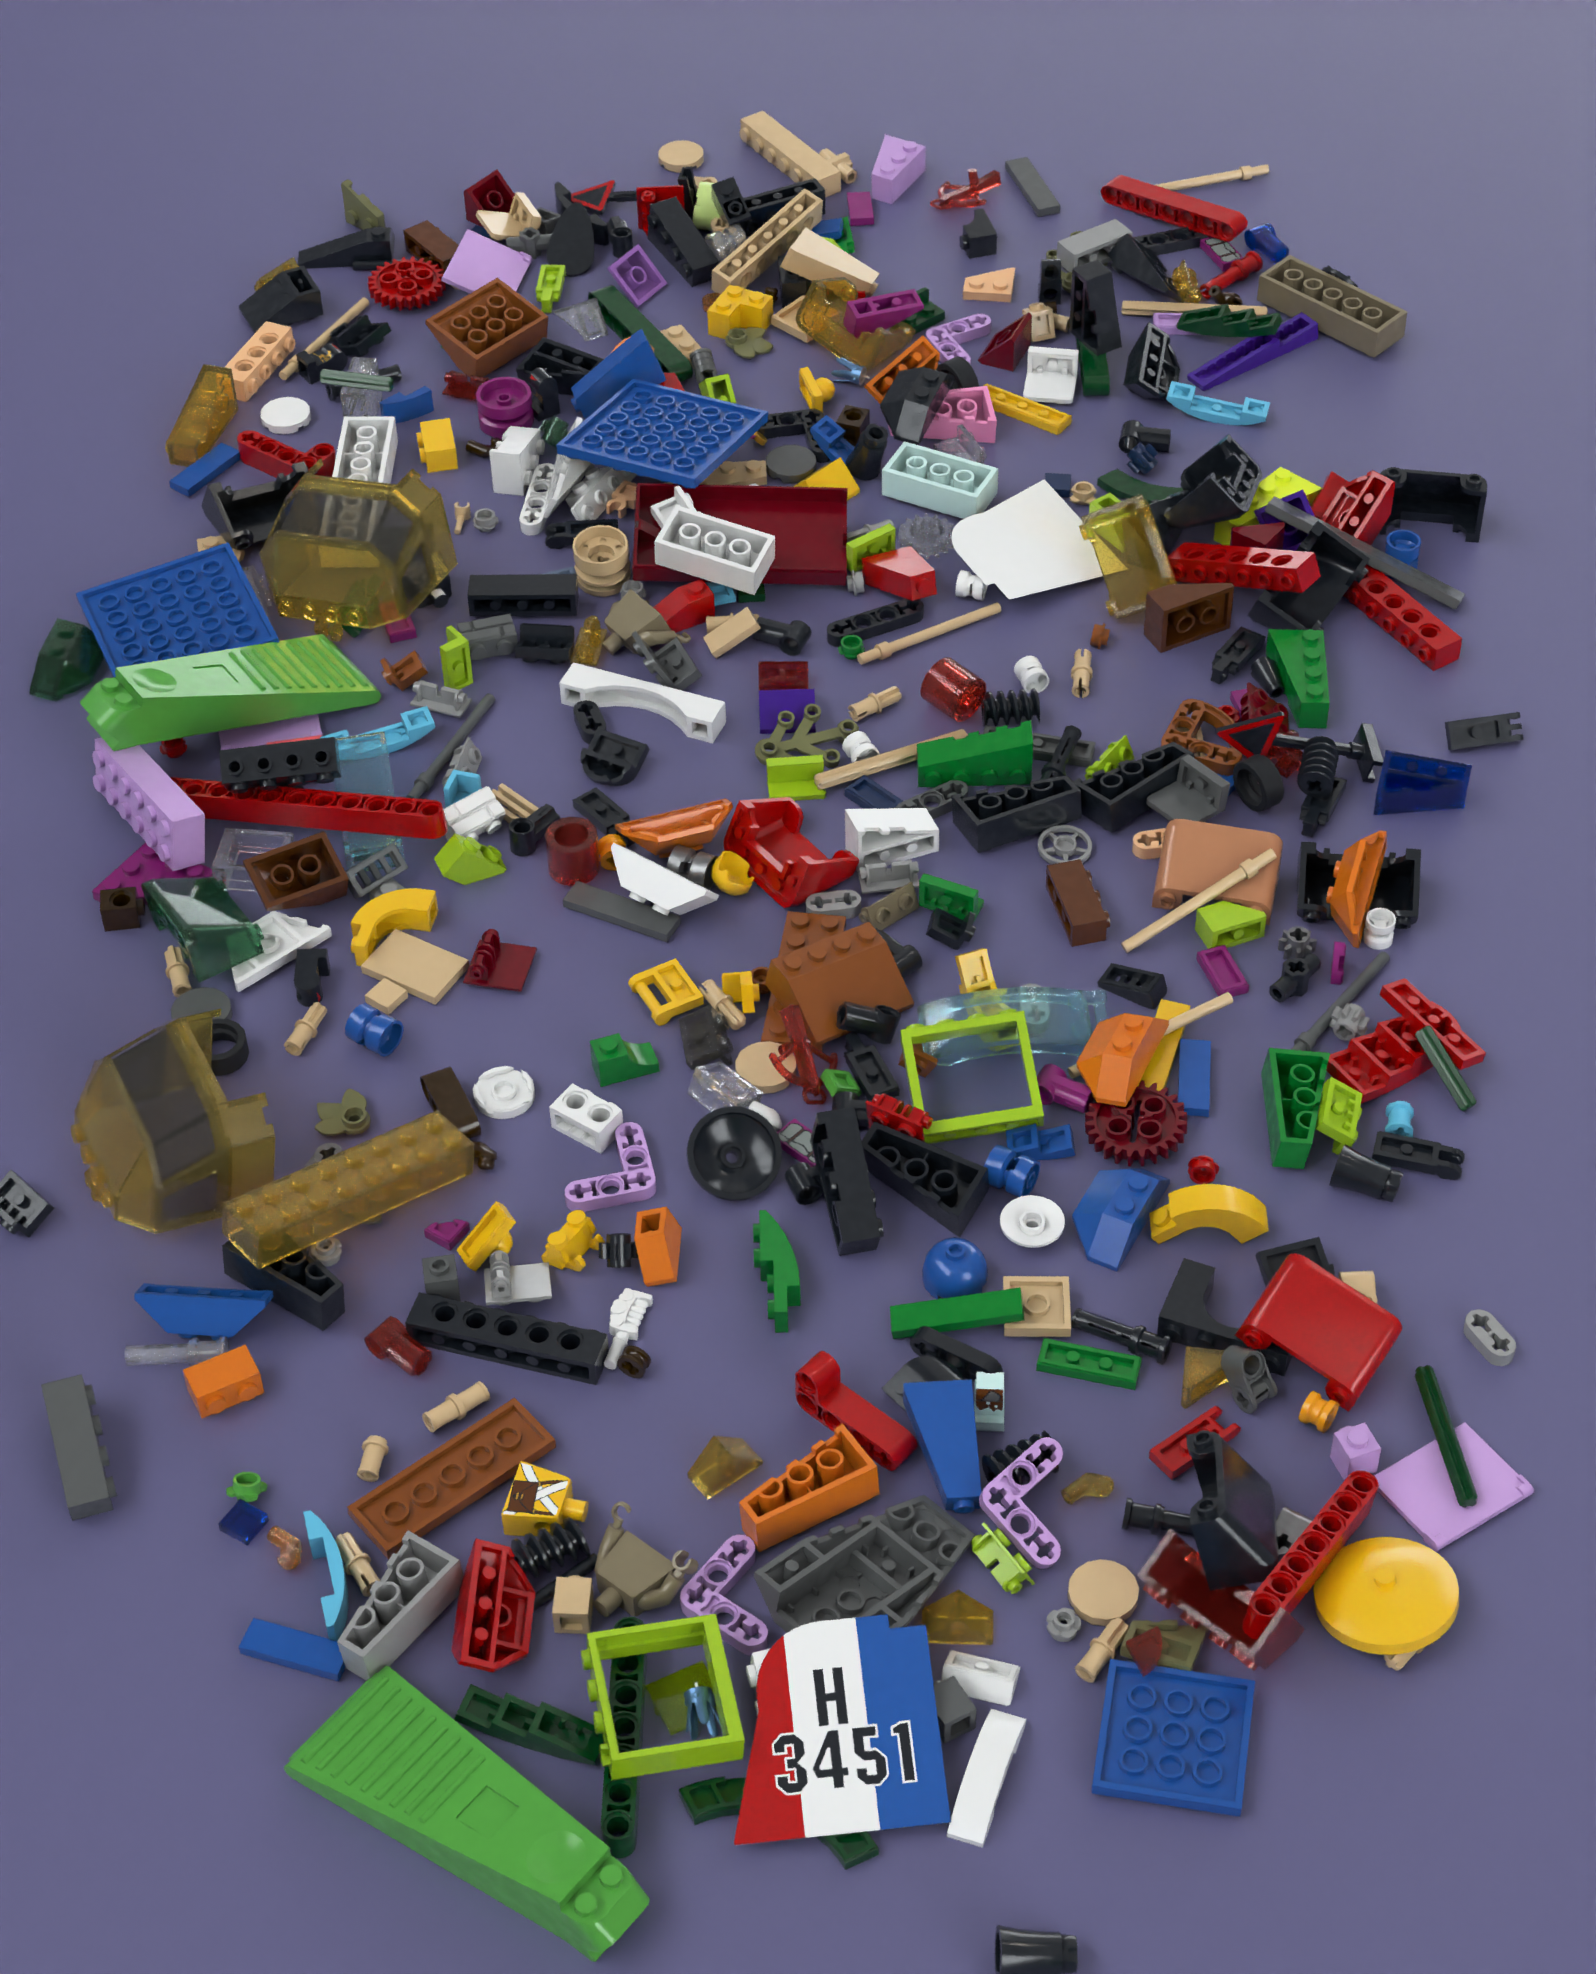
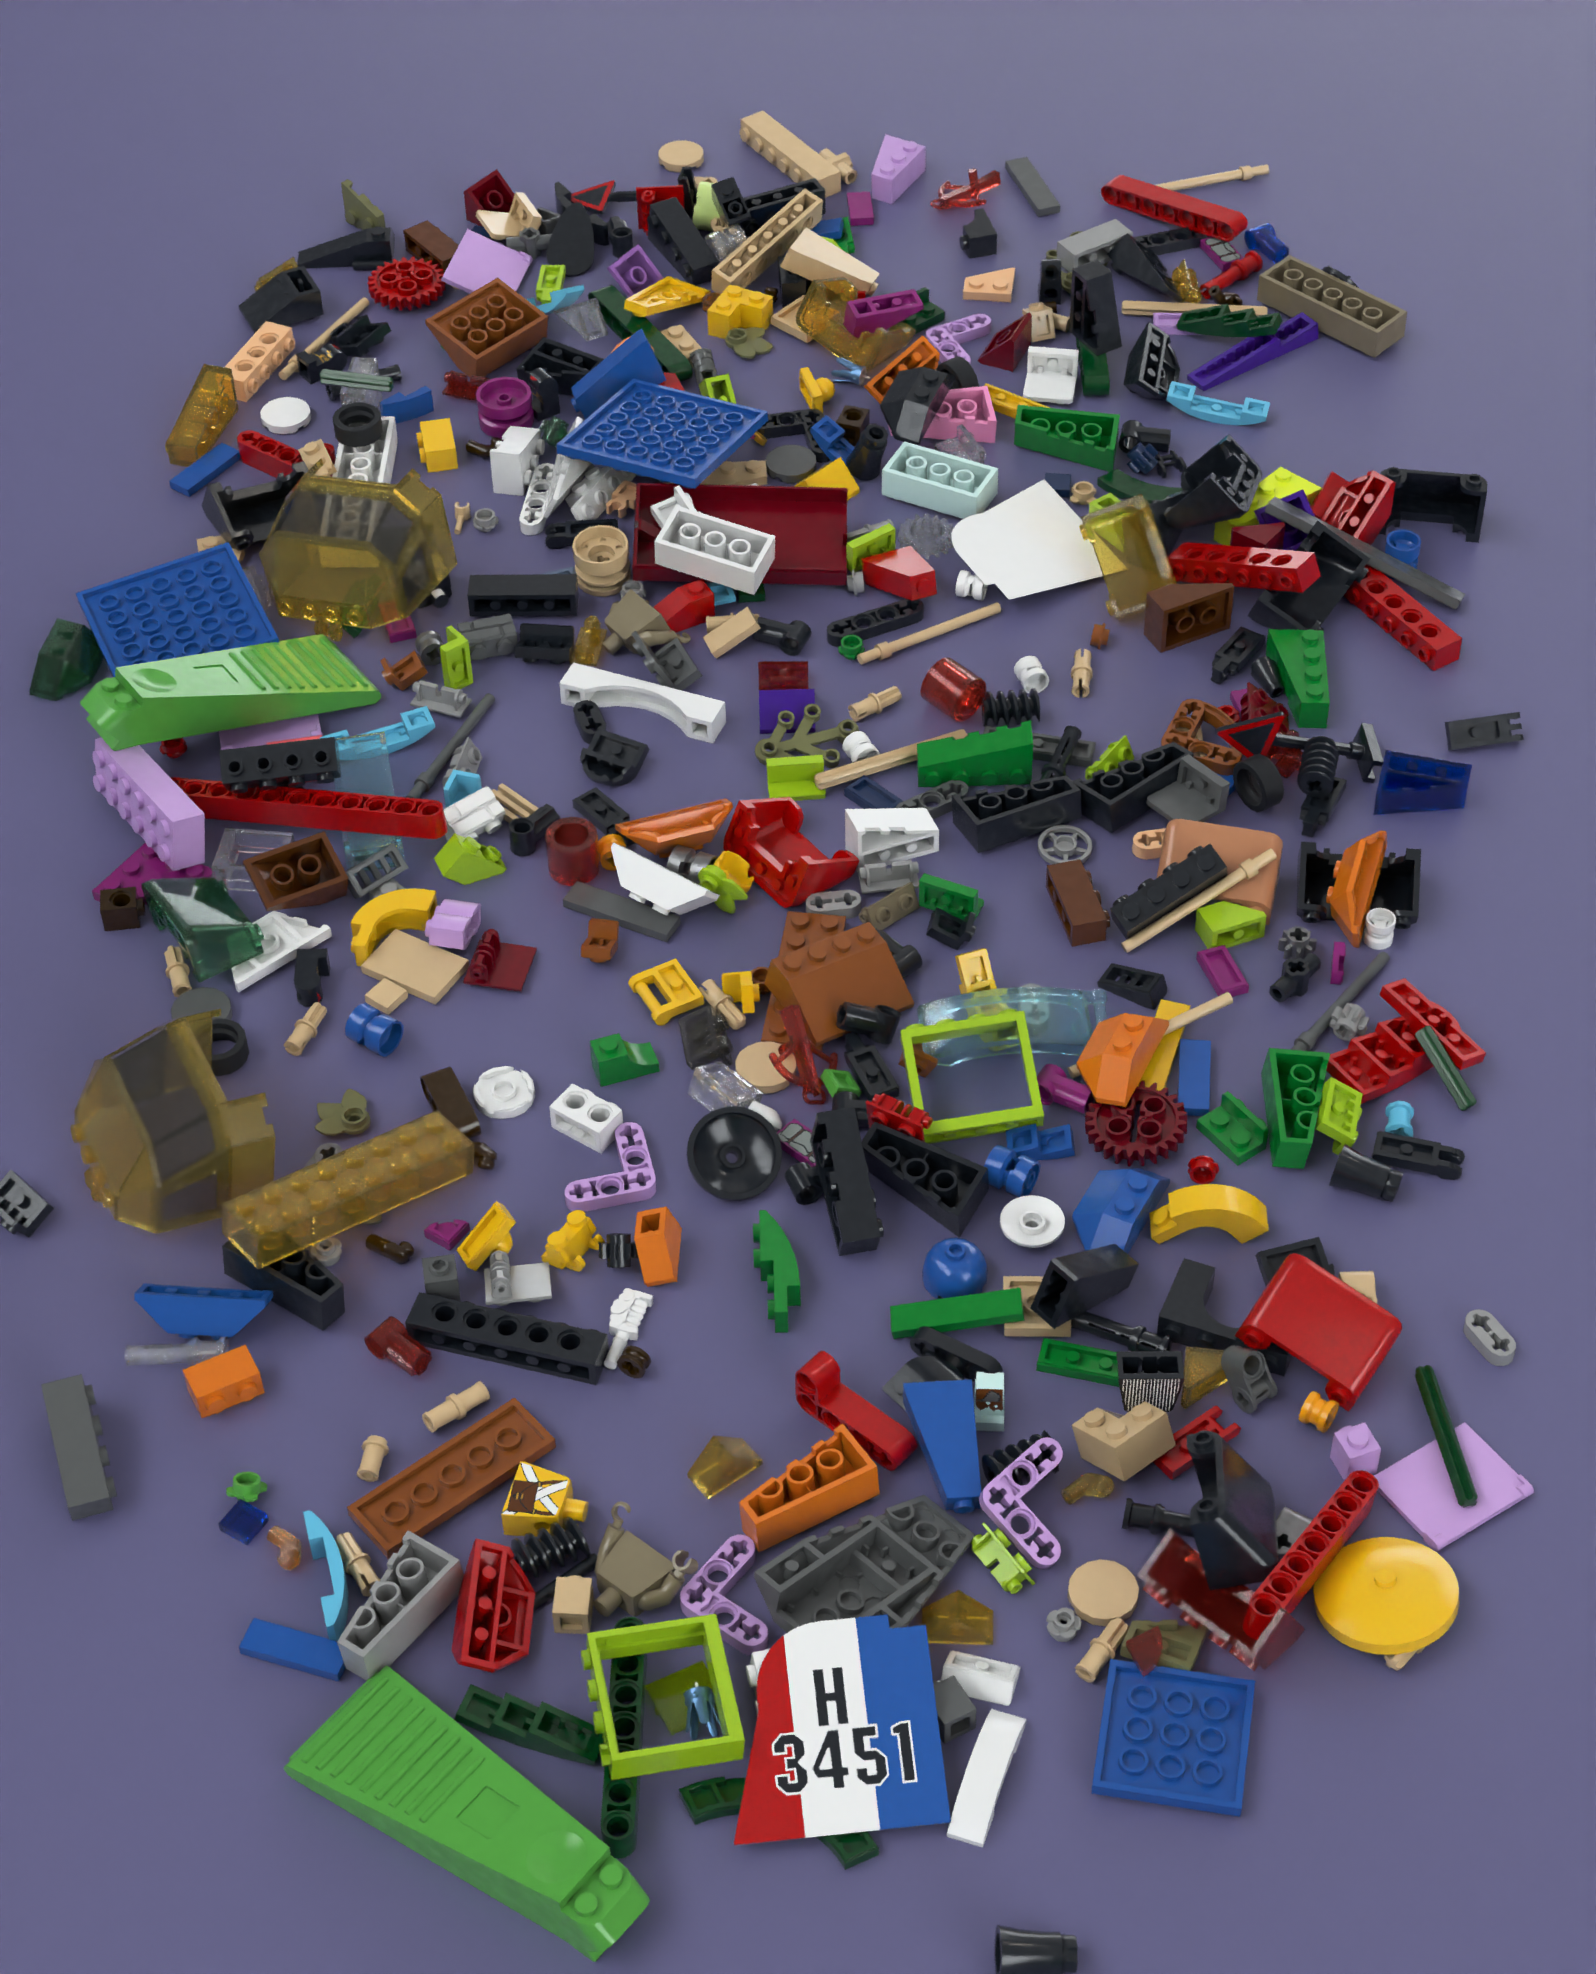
(313, 452): none -> tan hinge
(357, 413): none -> black tyre
(389, 1249): none -> dark brown arm
(428, 646): none -> flat silver wheel
(453, 924): none -> lavender brick
(560, 299): none -> medium azure slope
(601, 940): none -> dark orange bracket
(664, 296): none -> yellow wing
(716, 881): none -> lime plate
(1069, 434): none -> green wedge
(1081, 1282): none -> black slope
(1124, 1442): none -> tan slope
(1150, 1378): none -> black torso
(1168, 891): none -> black brick
(1178, 463): none -> black piece
(1234, 1129): none -> green bracket

